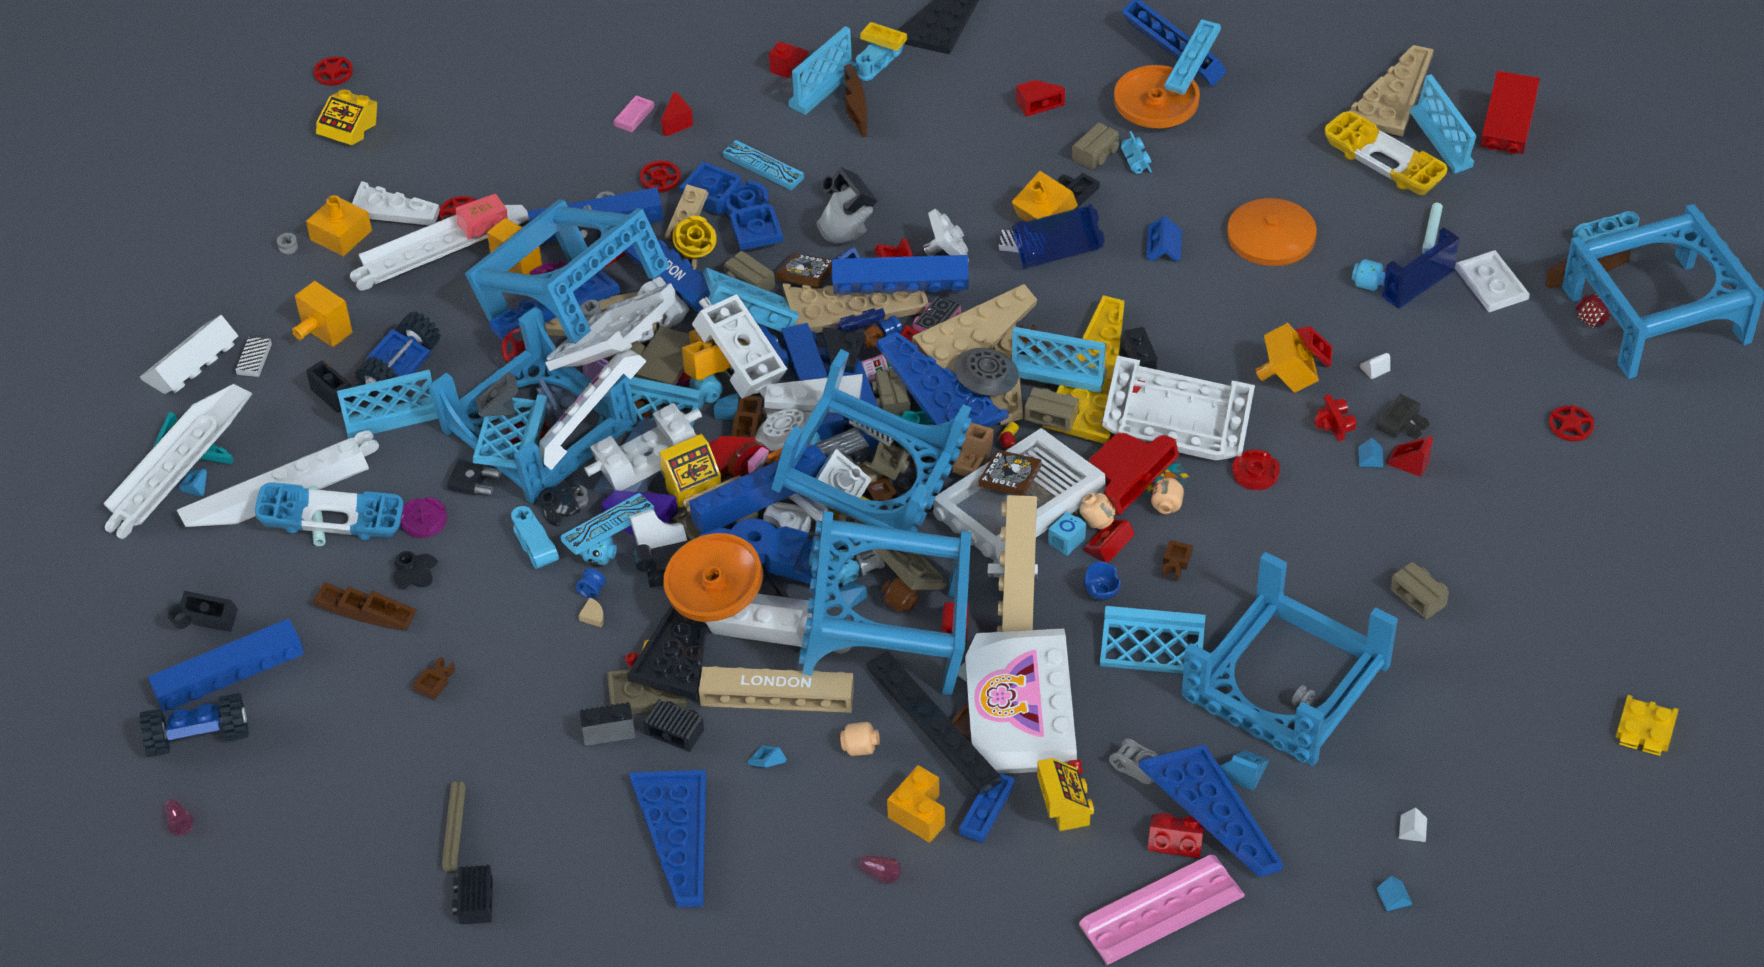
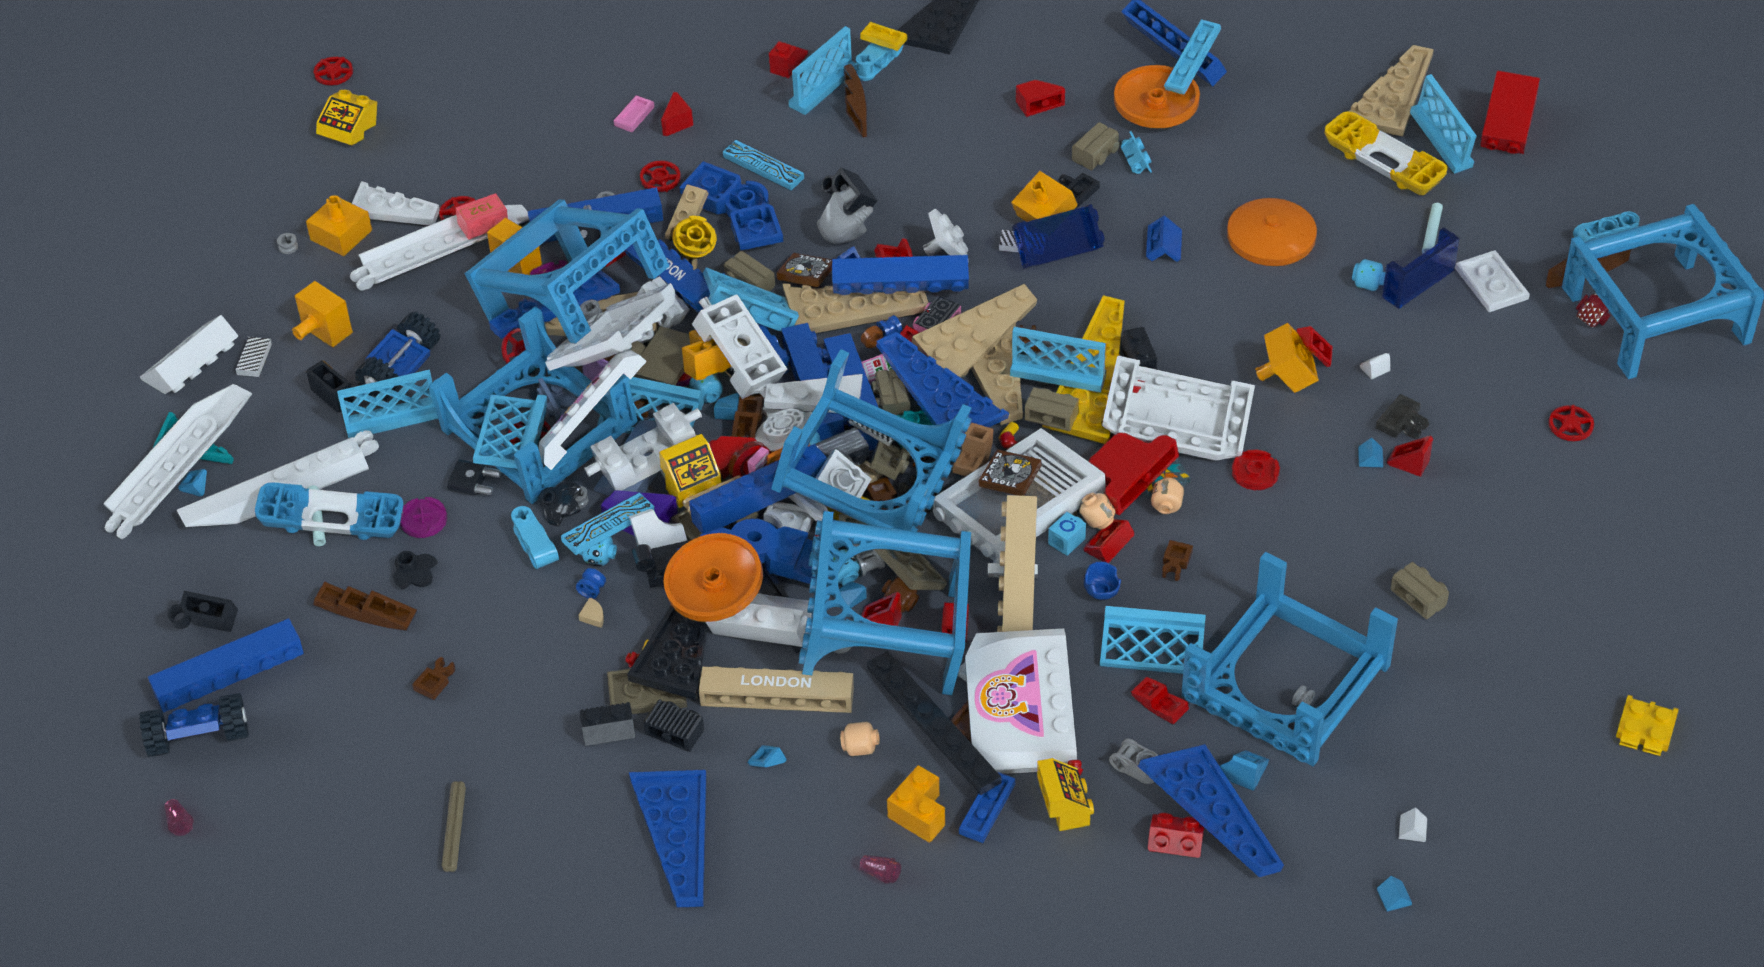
(474, 894): black brick -> none
(498, 398): dark grey slope -> none
(847, 341): black wing -> none
(867, 317): clear blue plate -> none
(884, 610): none -> red slope
(979, 369): flat silver wheel -> none
(1157, 699): none -> red slope
(1160, 908): bright pink plate -> none
(1331, 417): red hips -> none

